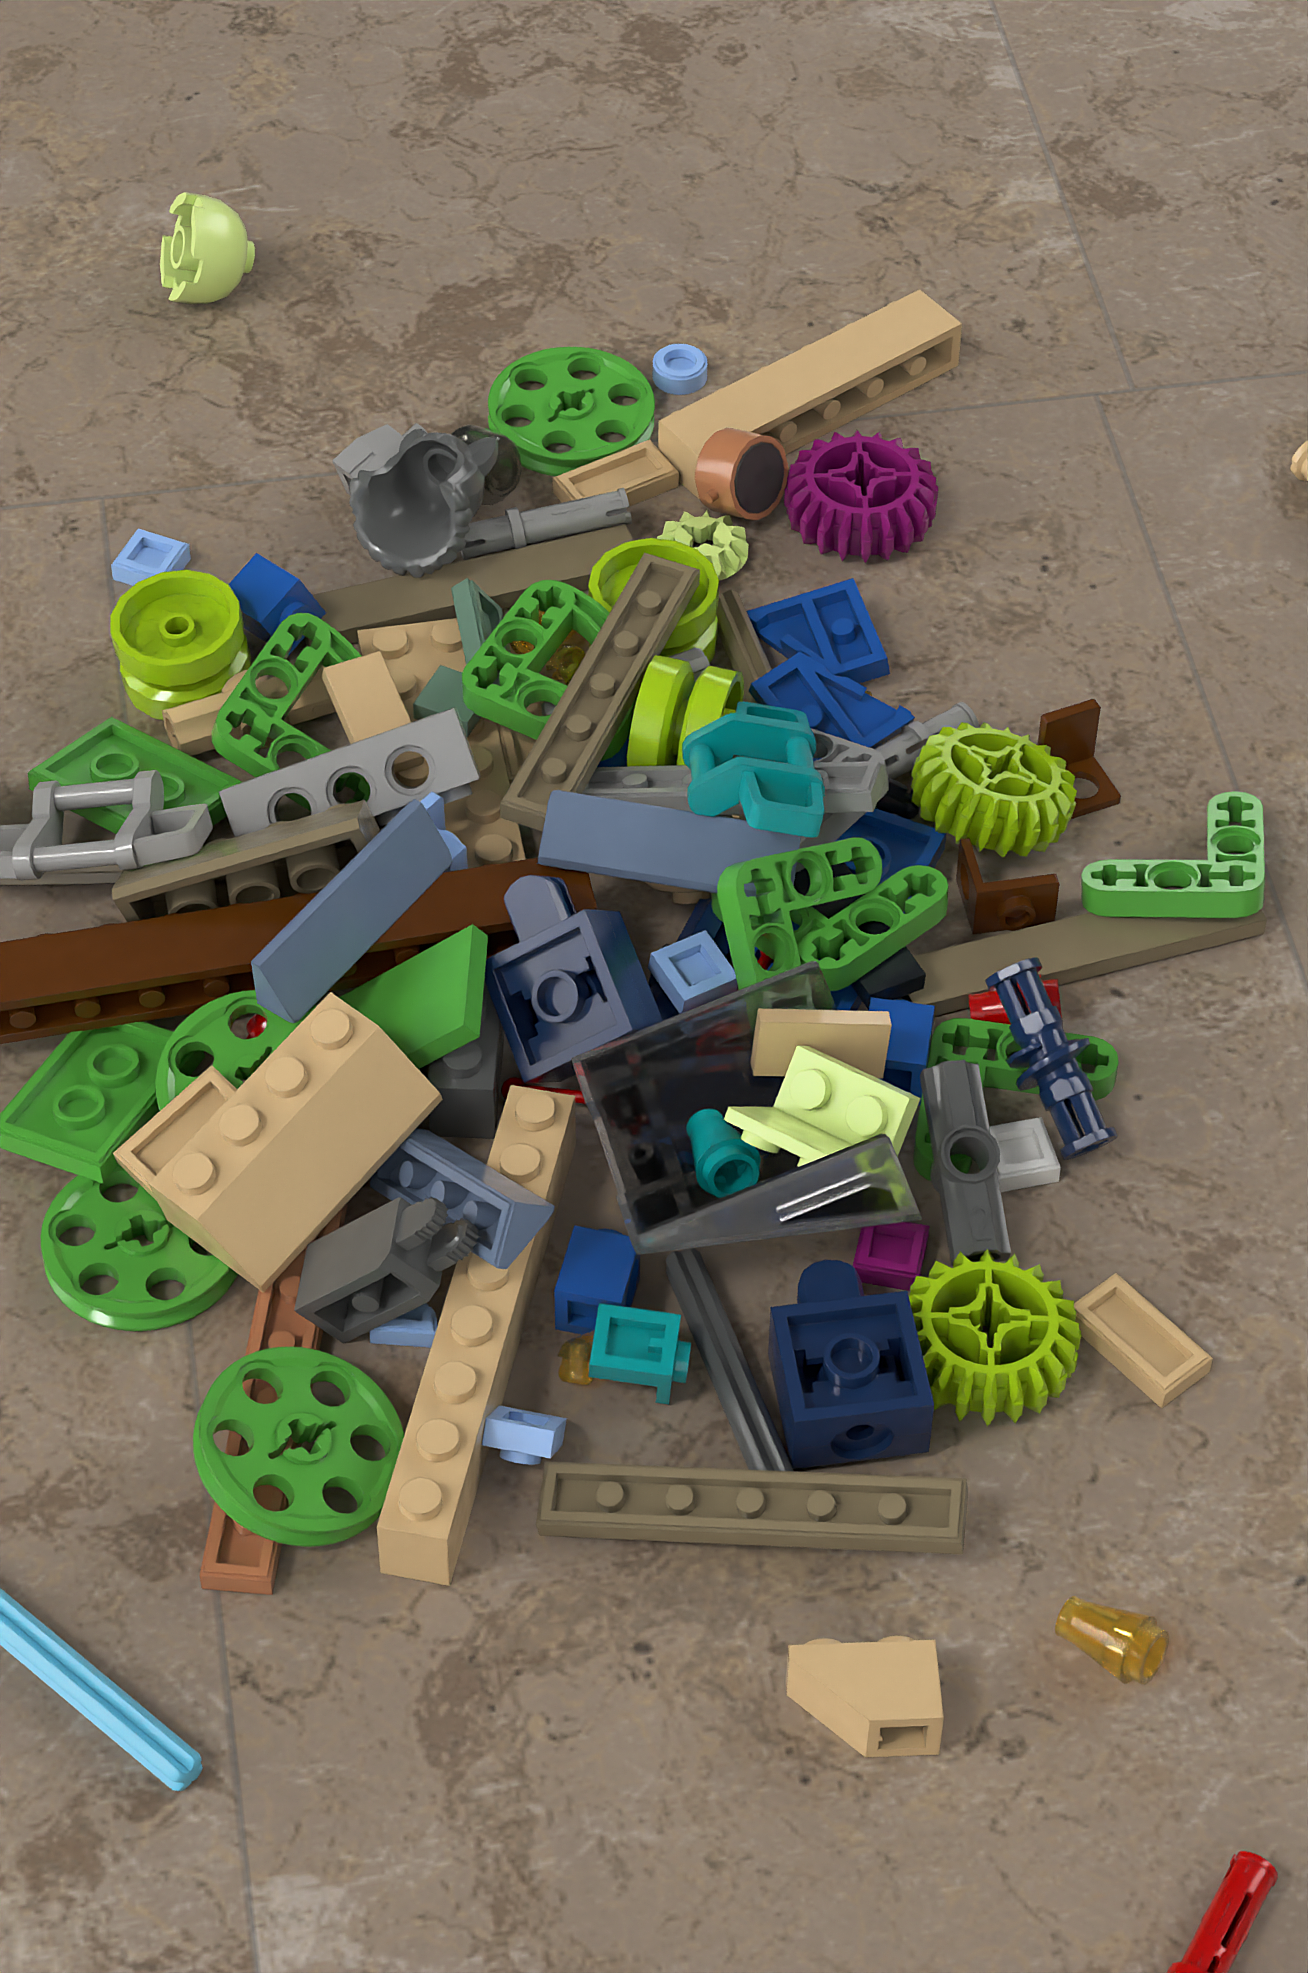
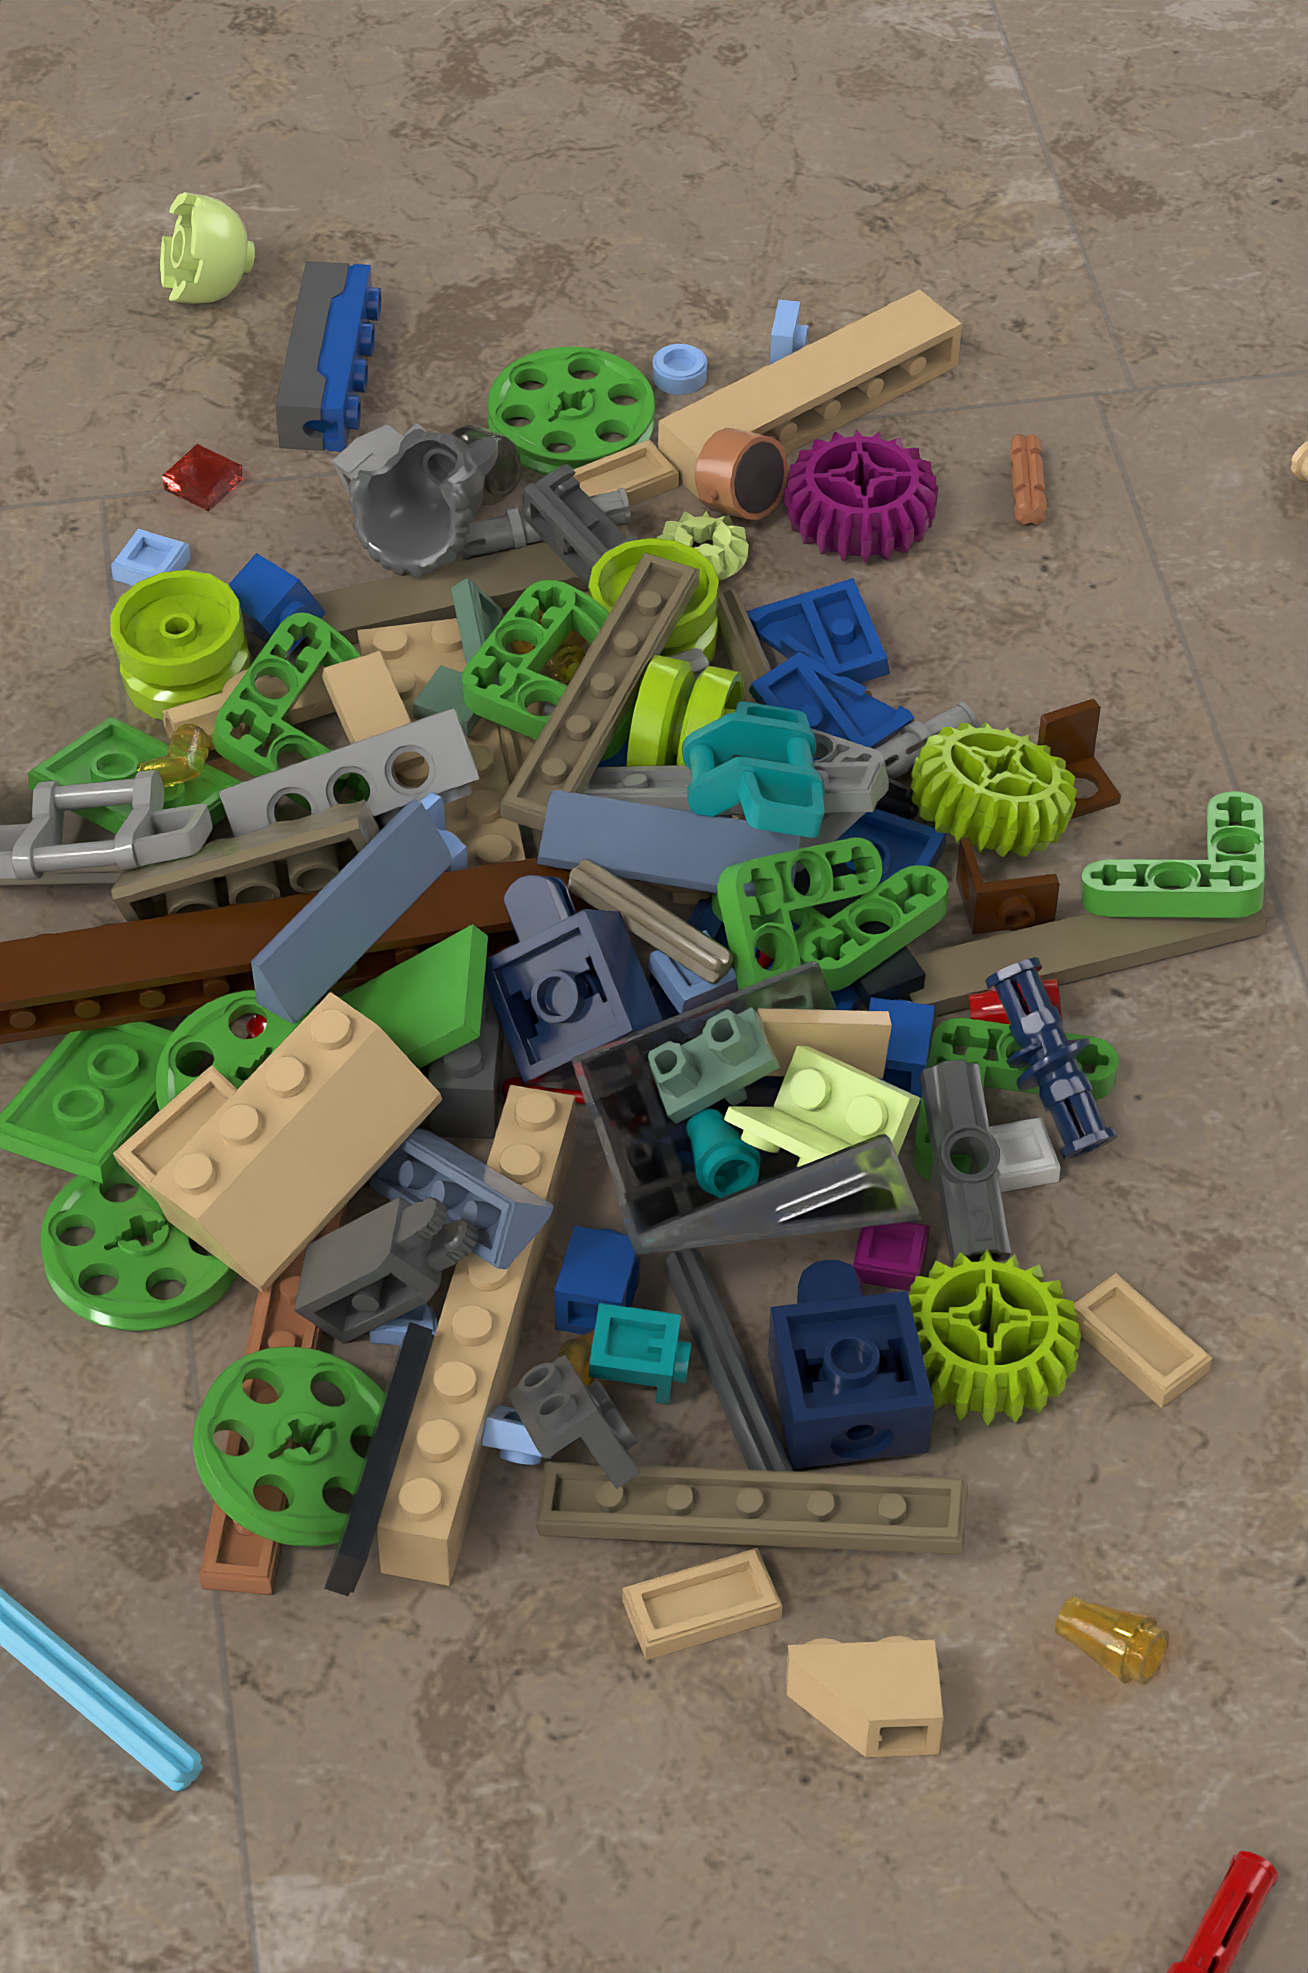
(184, 757): none -> clear yellow arm
(202, 477): none -> clear red tile
(326, 356): none -> piece
(380, 1460): none -> black tile
(561, 1408): none -> dark grey bracket
(570, 521): none -> dark grey hinge
(651, 921): none -> dark tan axle
(701, 1603): none -> tan tile
(712, 1065): none -> sand green hips
(787, 333): none -> light blue plate
(1028, 479): none -> nougat axle

